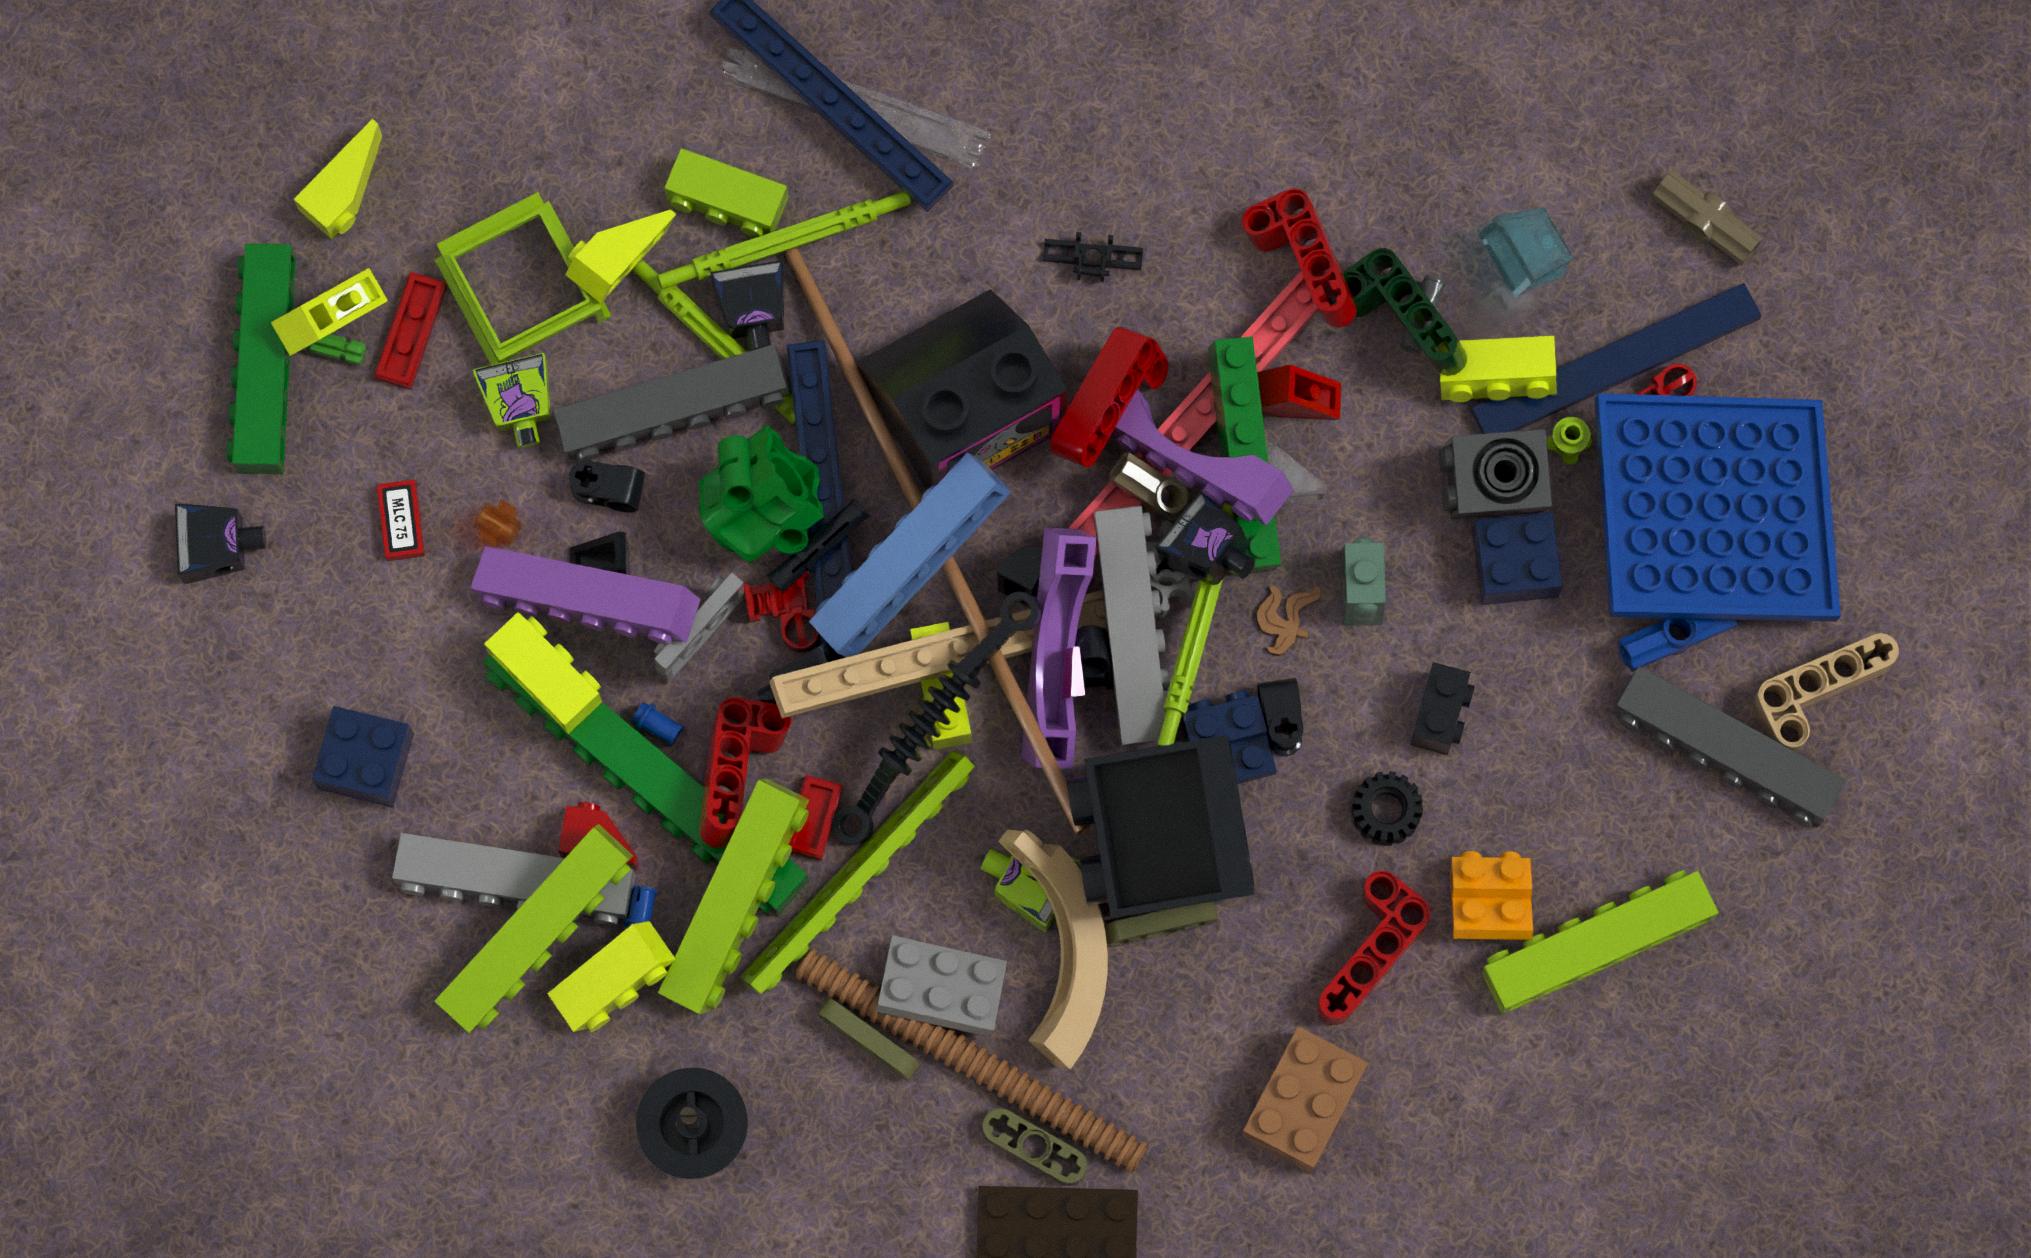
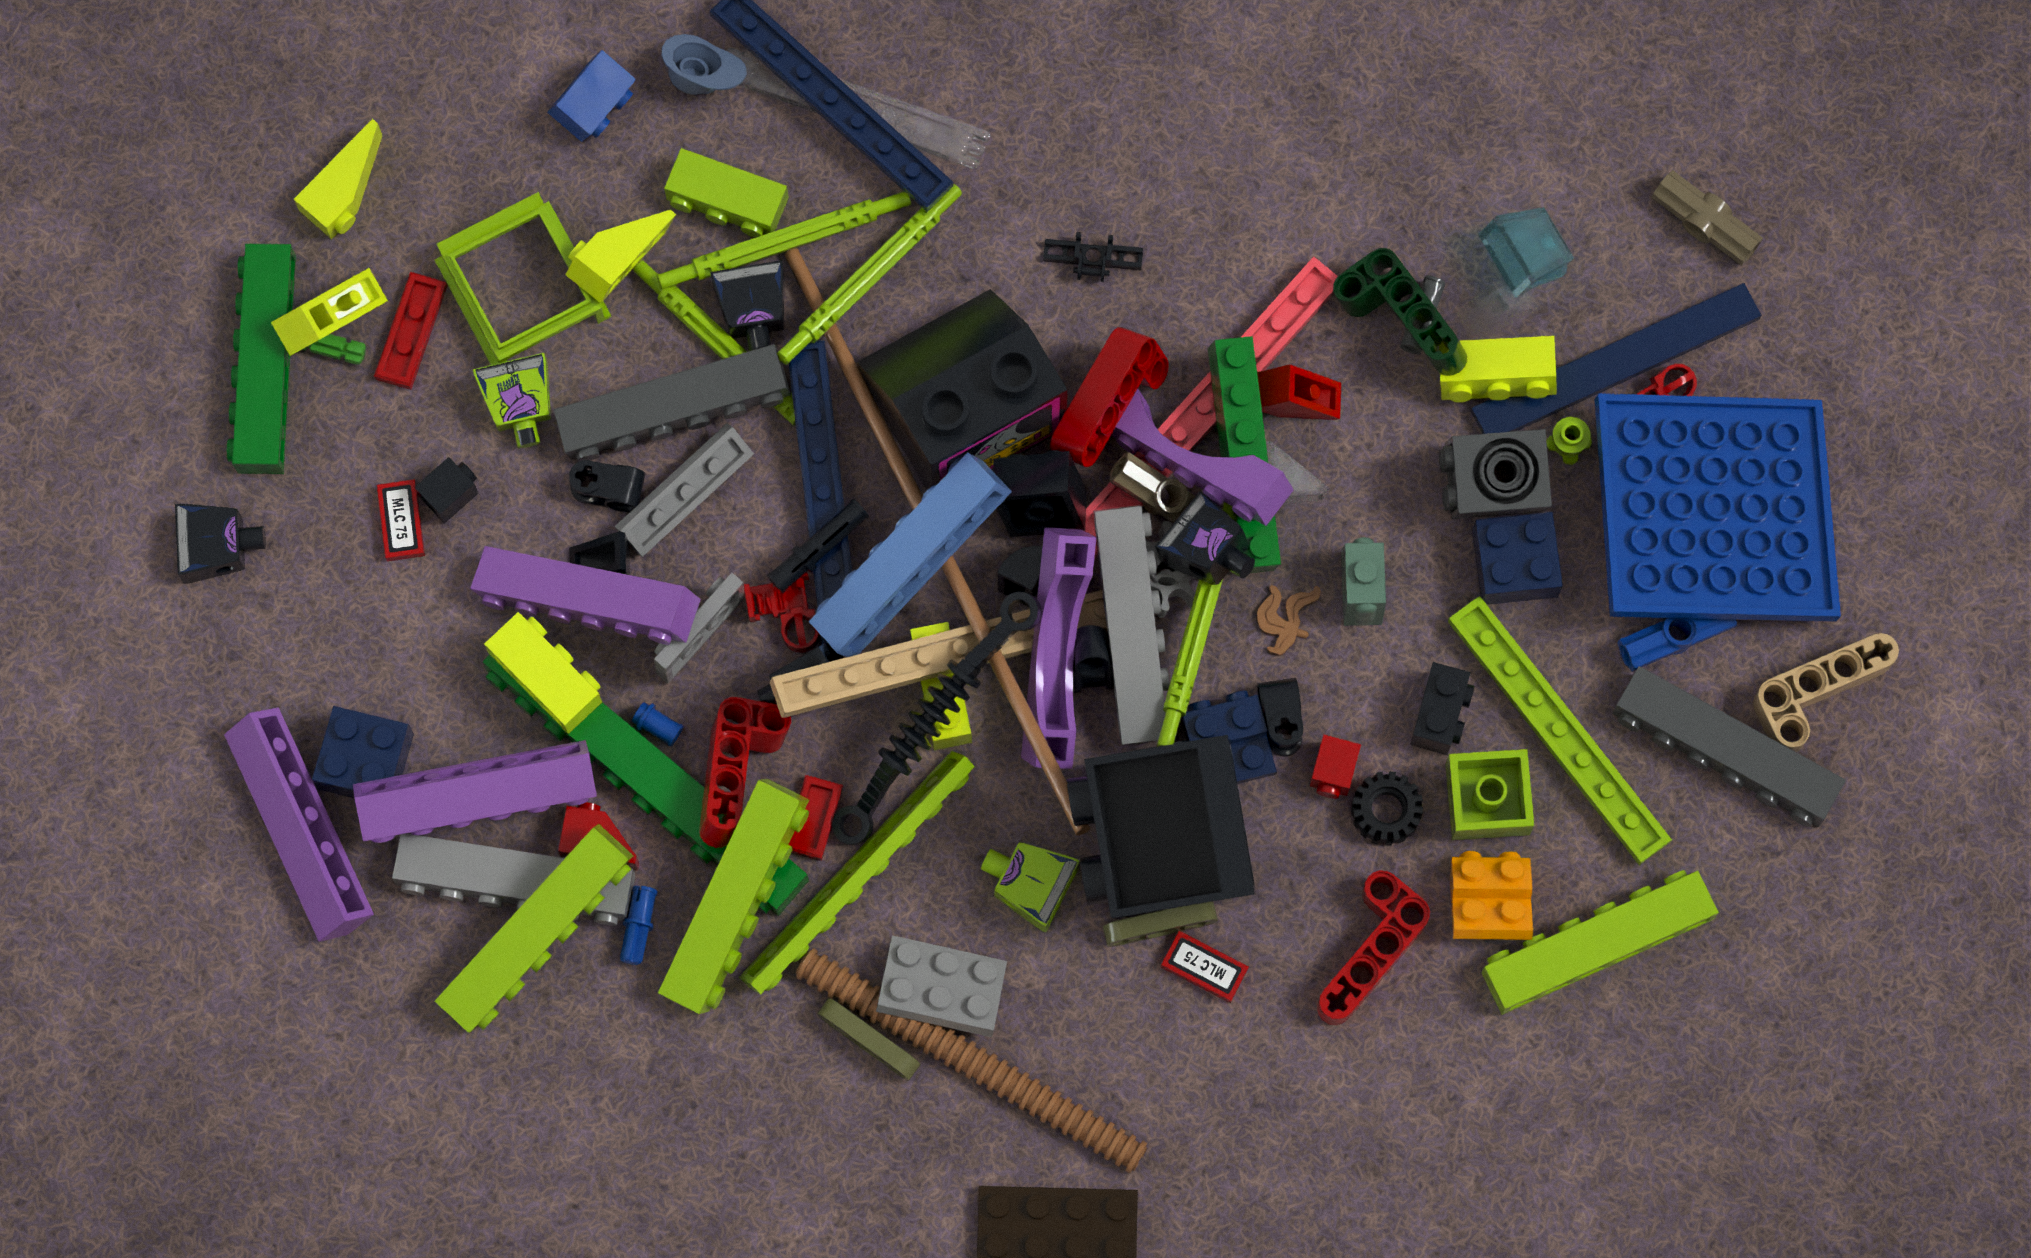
(298, 824): none -> medium lavender brick
(447, 489): none -> black brick
(474, 791): none -> medium lavender brick
(497, 524): clear orange gear -> none
(592, 96): none -> blue brick
(612, 977): neon yellow brick -> none
(684, 489): none -> light grey plate
(691, 1123): black piece -> none
(699, 66): none -> sand blue piece
(759, 496): green piece -> none
(867, 276): none -> lime axle
(1004, 1140): olive beam -> none
(1043, 494): none -> black brick
(1072, 674): piece -> none
(1083, 949): tan arch -> none
(1204, 966): none -> tile
(1304, 1100): medium nougat brick -> none
(1312, 259): red beam -> none
(1334, 767): none -> red brick
(1489, 794): none -> lime brick
(1559, 730): none -> lime plate

